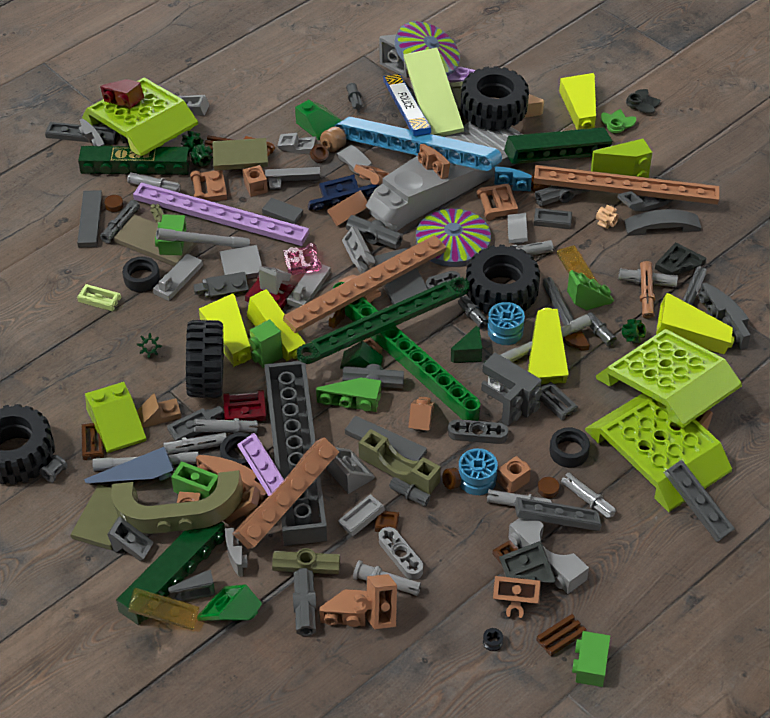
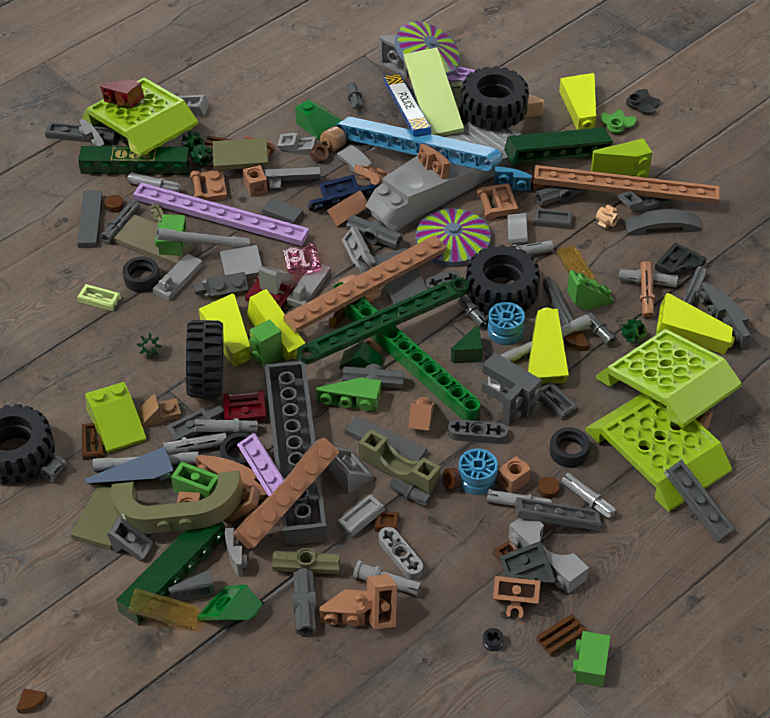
(30, 699): none -> reddish brown tile

